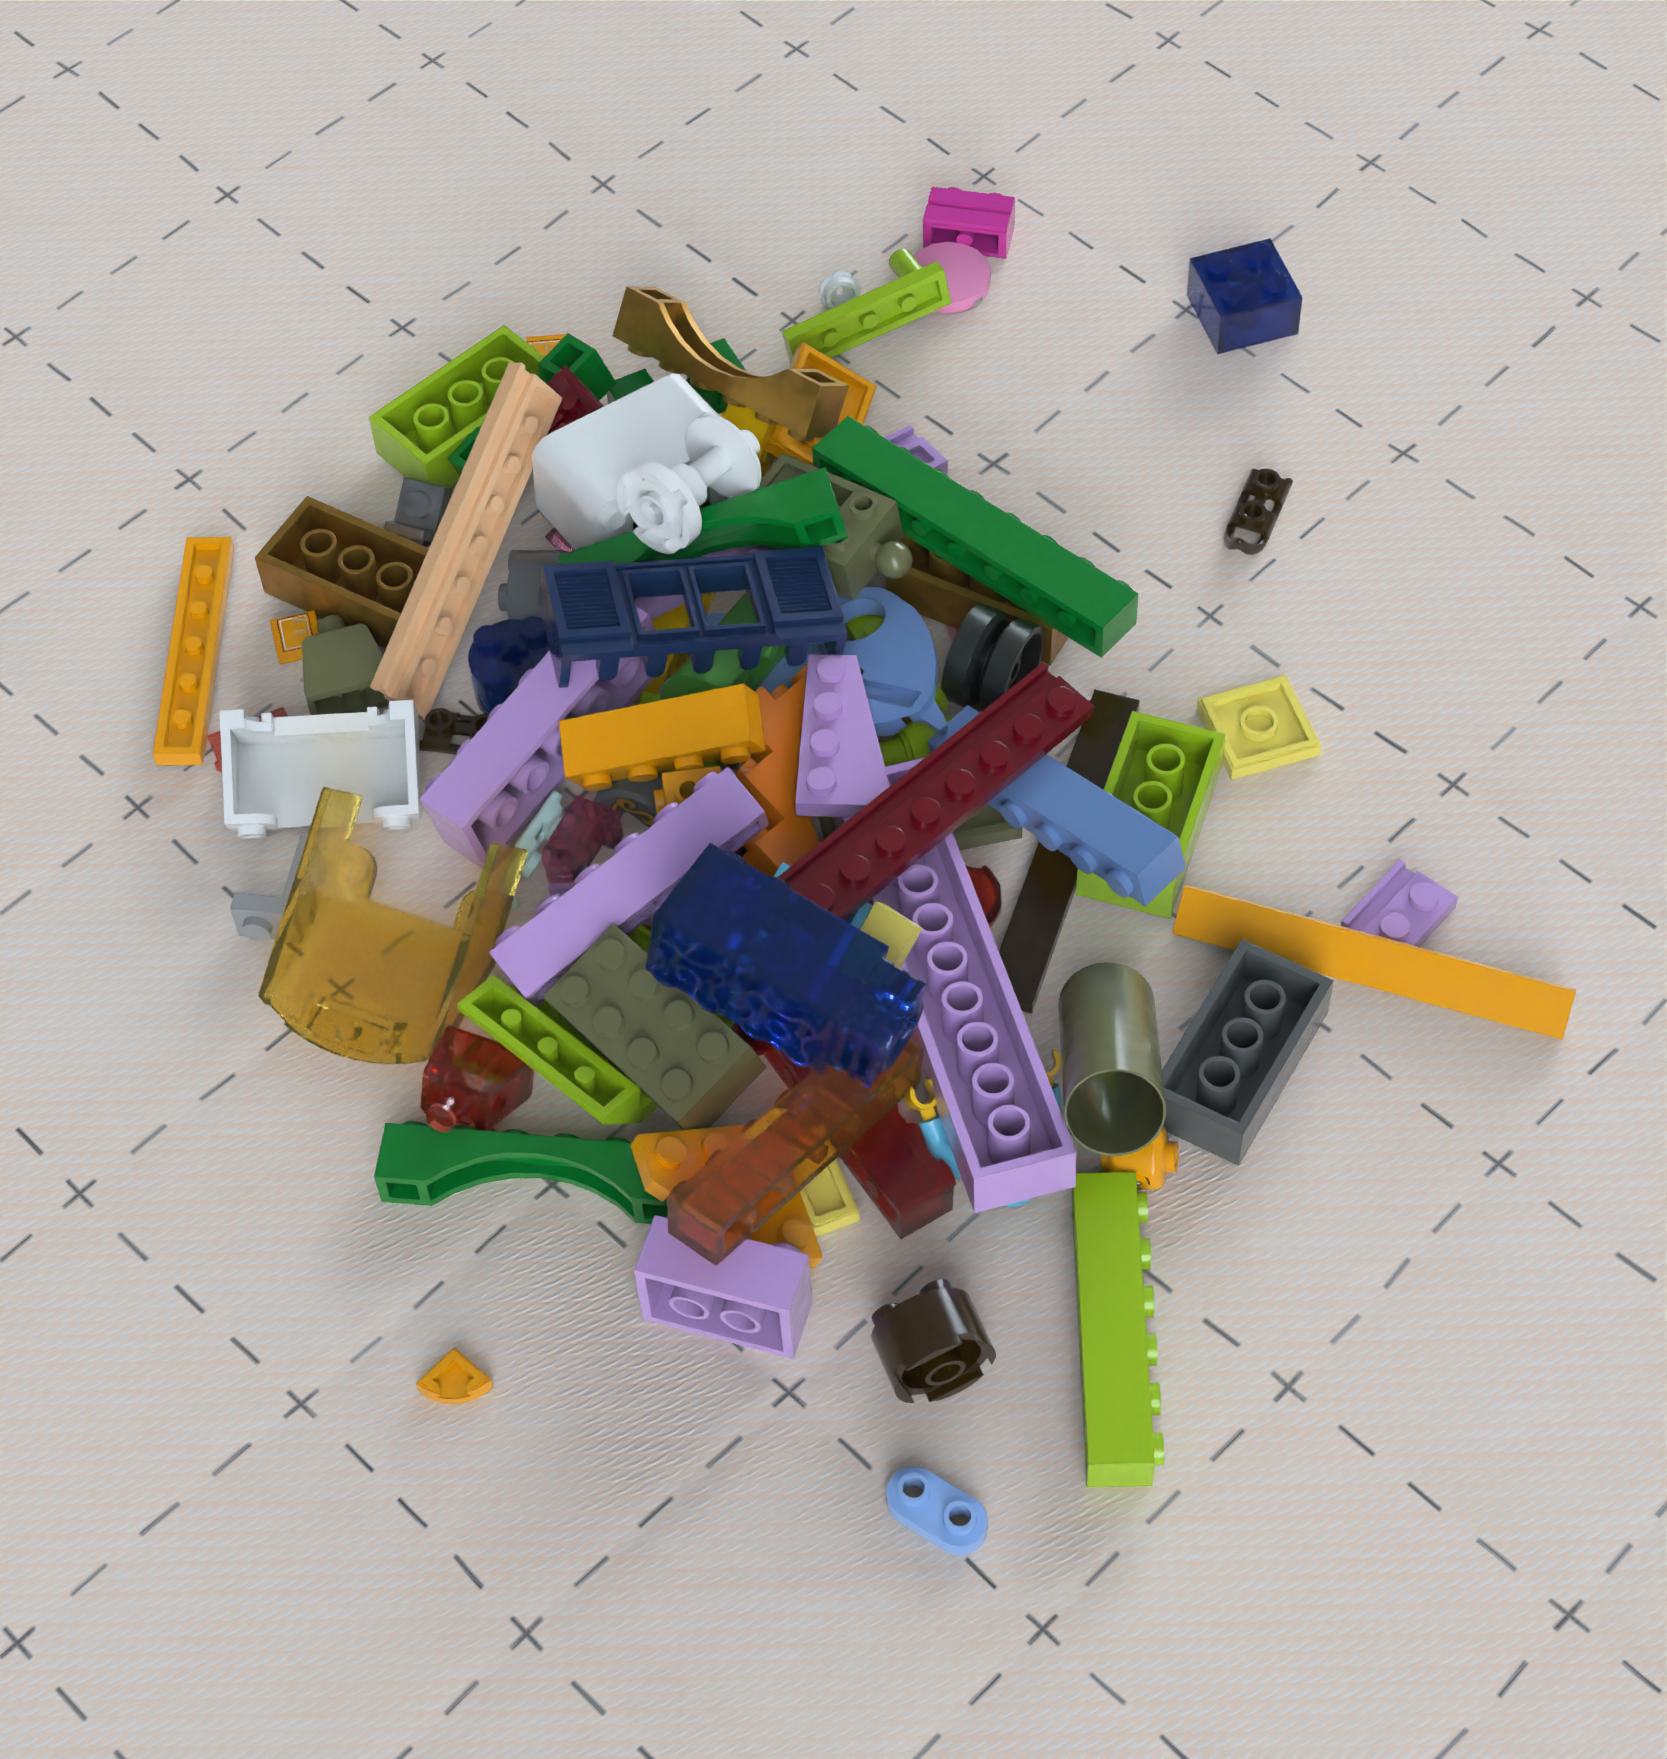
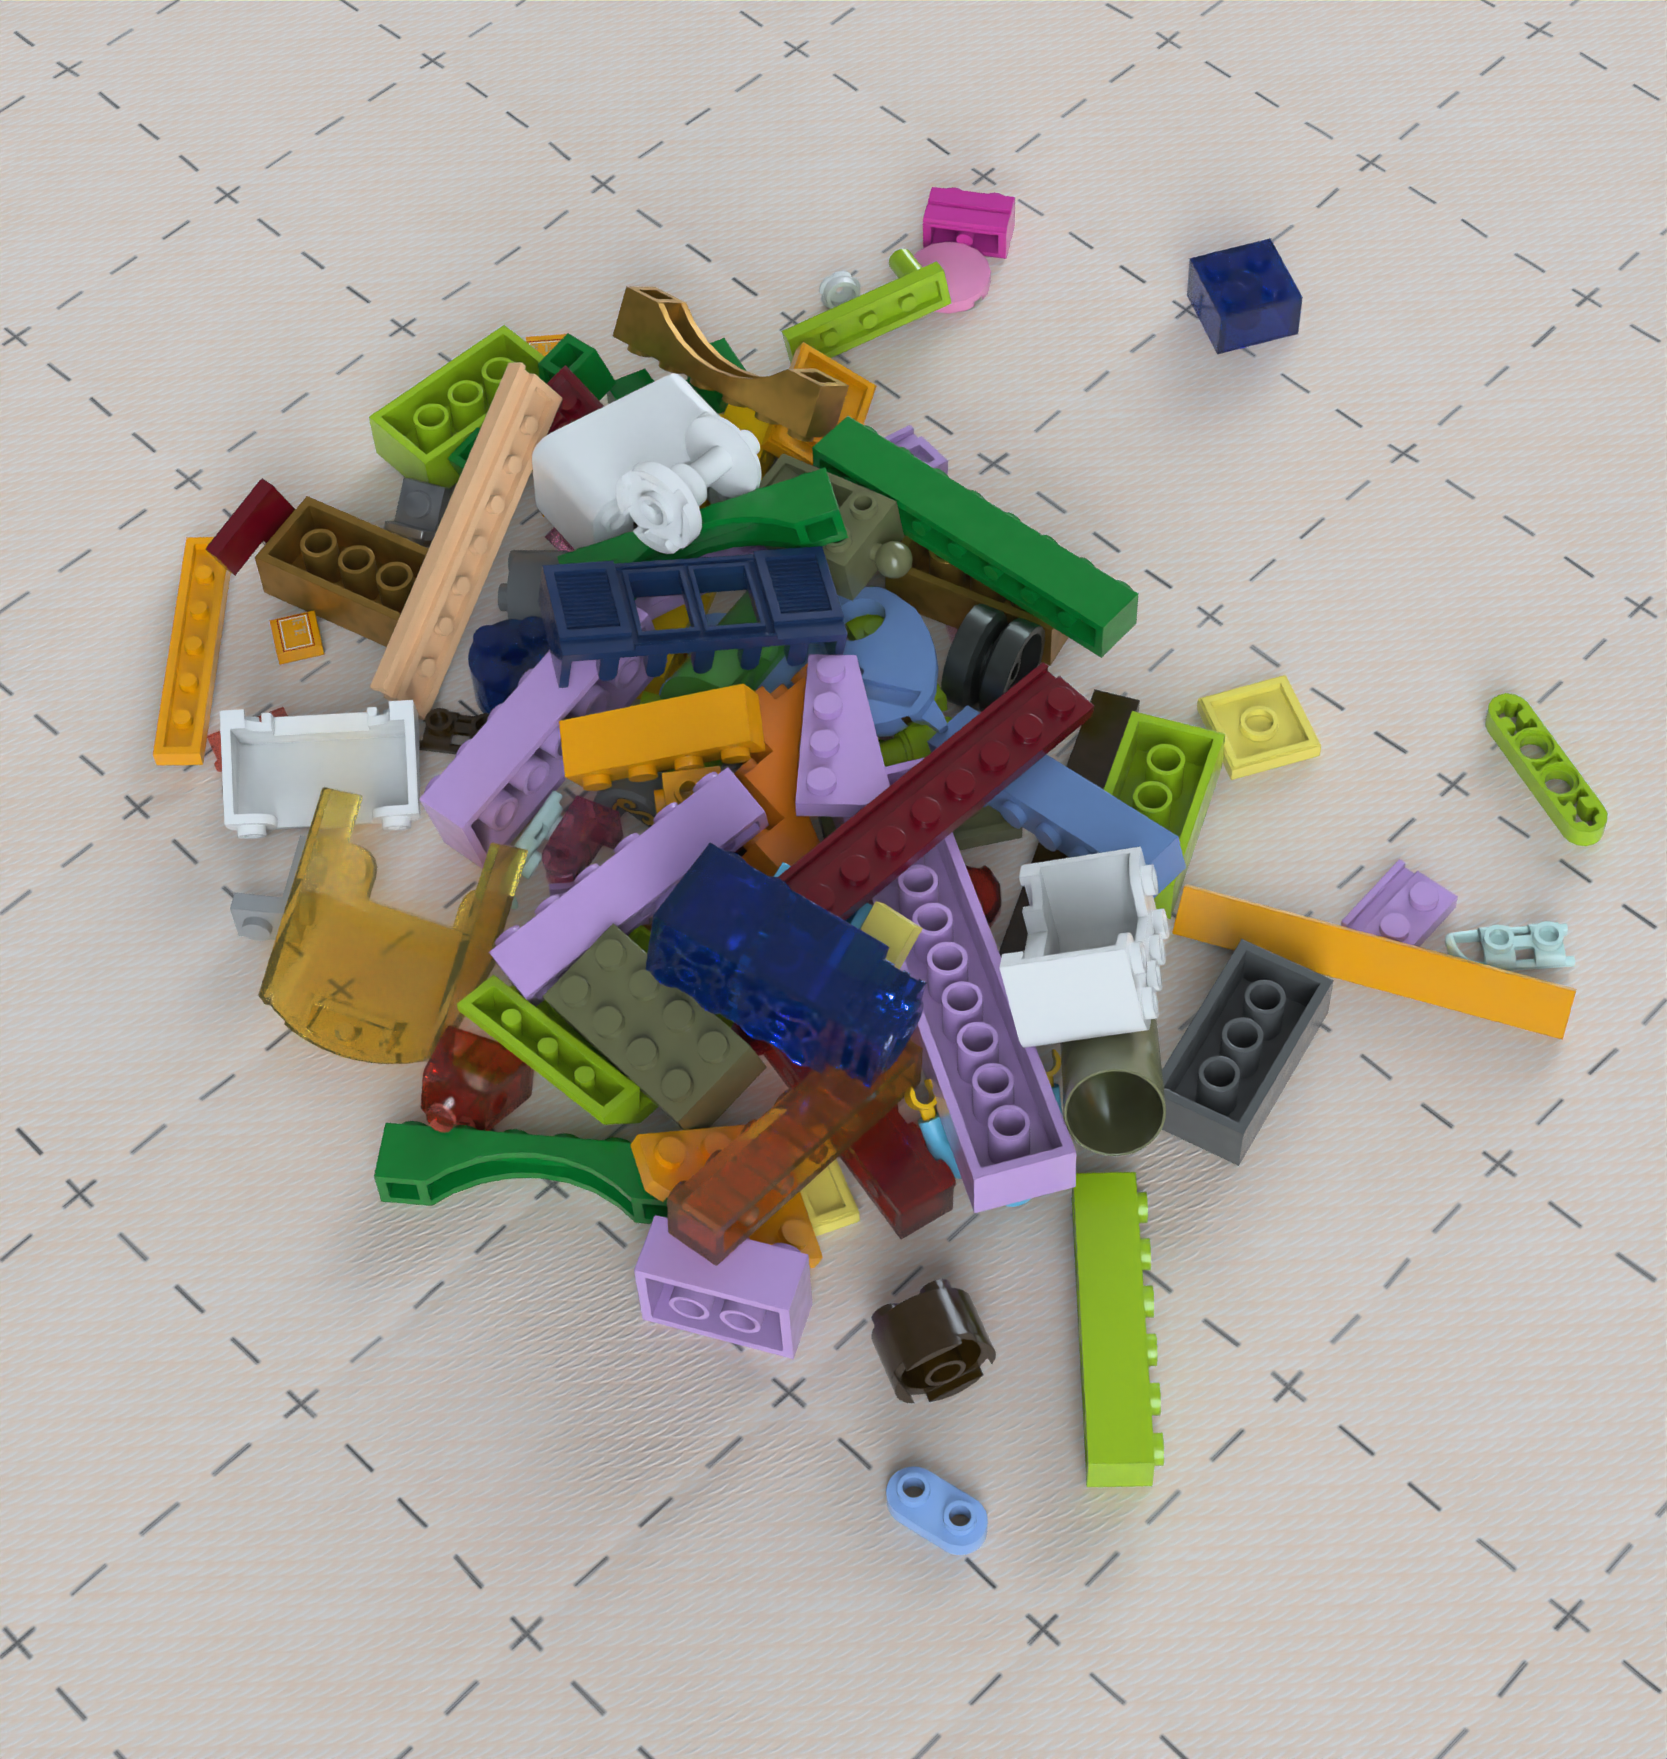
(249, 526): none -> dark red tile
(340, 668): olive torso -> none
(454, 1380): light orange tile -> none
(1087, 949): none -> white windscreen
(1149, 1163): light orange head -> none
(1253, 515): dark brown piece -> none
(1501, 942): none -> light aqua piece
(1540, 770): none -> lime beam

